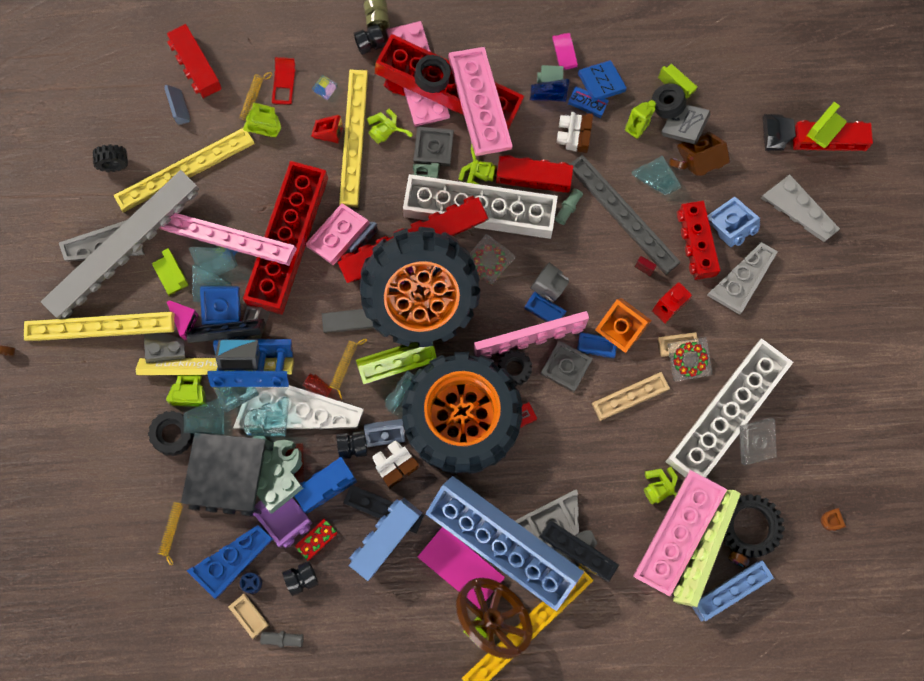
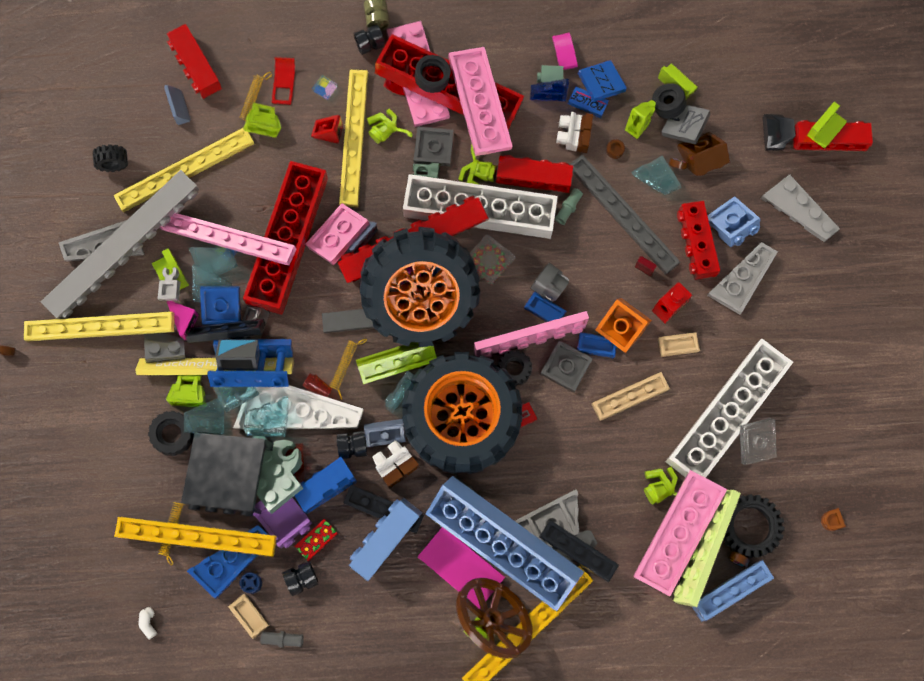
(144, 622): none -> white arm
(170, 287): none -> light grey plate
(195, 536): none -> yellow tile
(615, 149): none -> reddish brown tile
(689, 359): tile -> none

